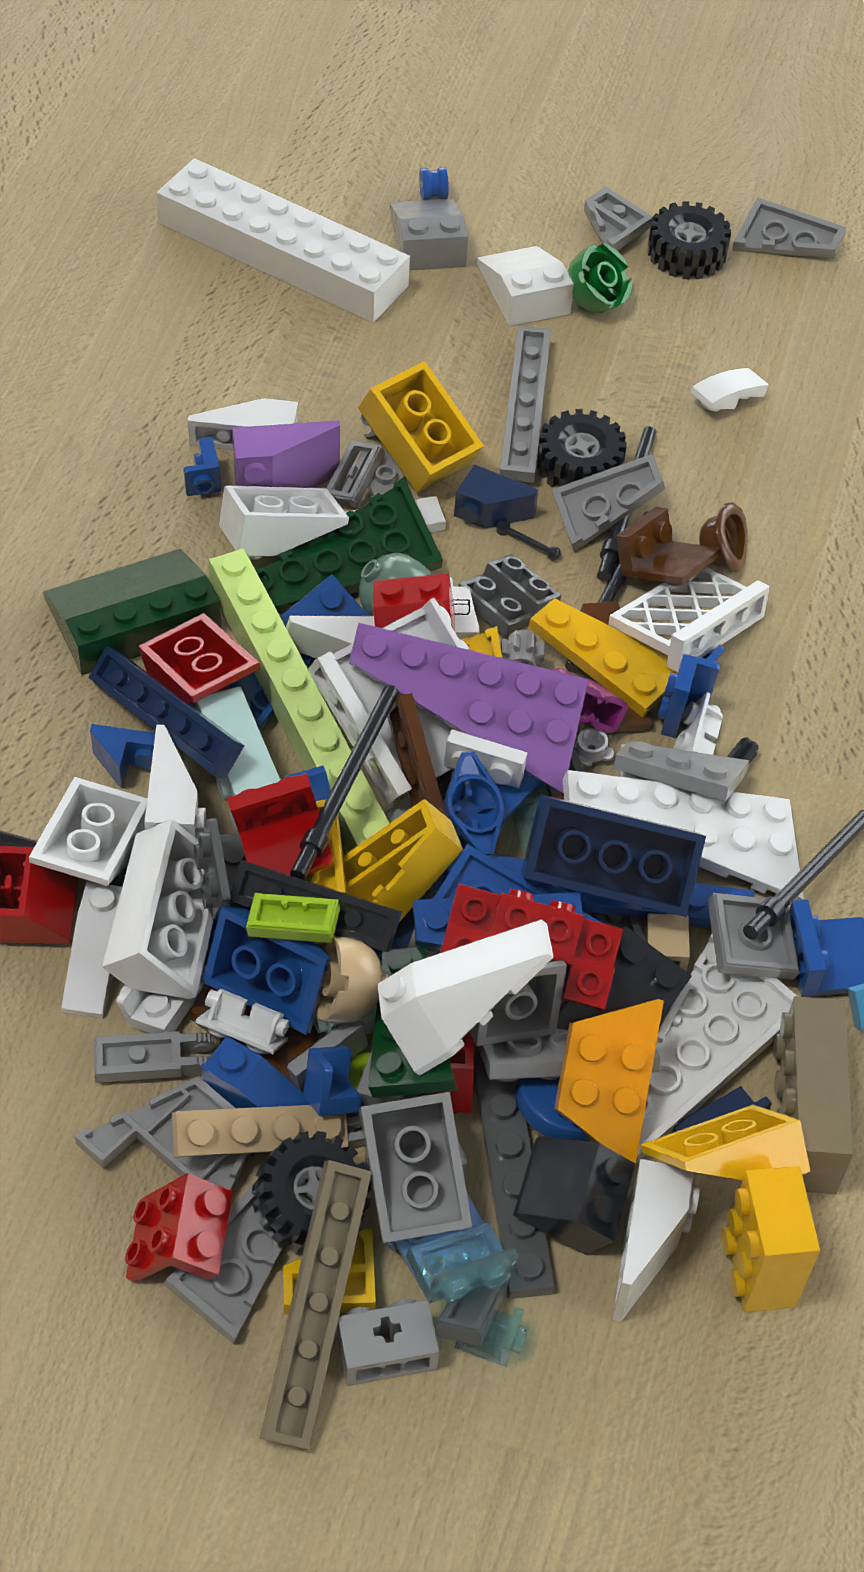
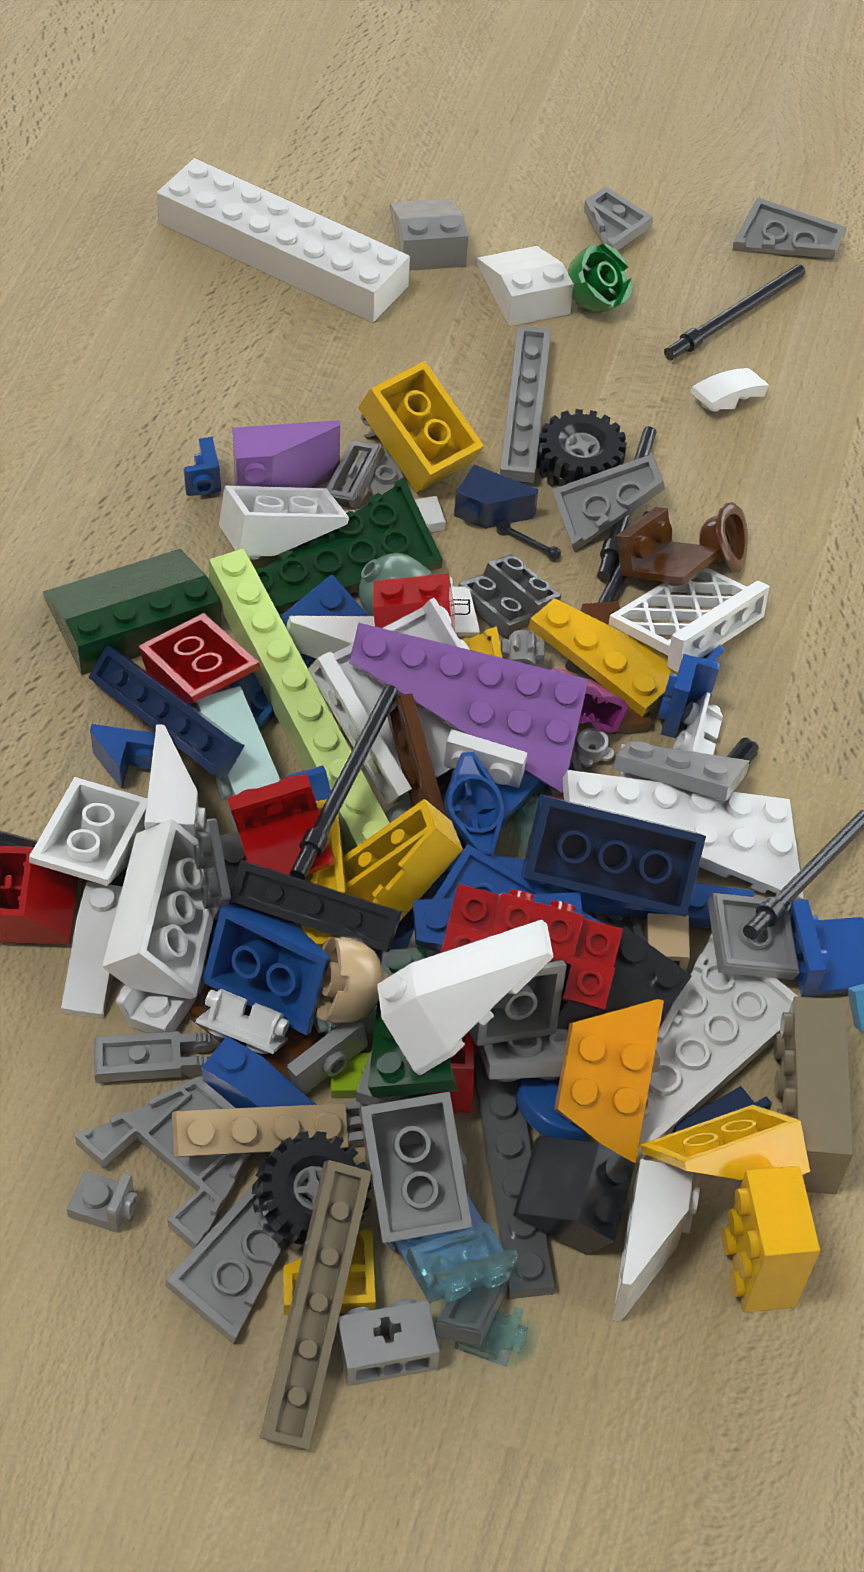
(103, 1201): none -> light grey bracket
(180, 1228): red bracket -> none
(219, 422): white slope -> none
(293, 918): lime plate -> none
(328, 1083): blue panel -> none
(433, 183): blue wheel -> none
(689, 240): black wheel -> none
(694, 337): none -> black bar

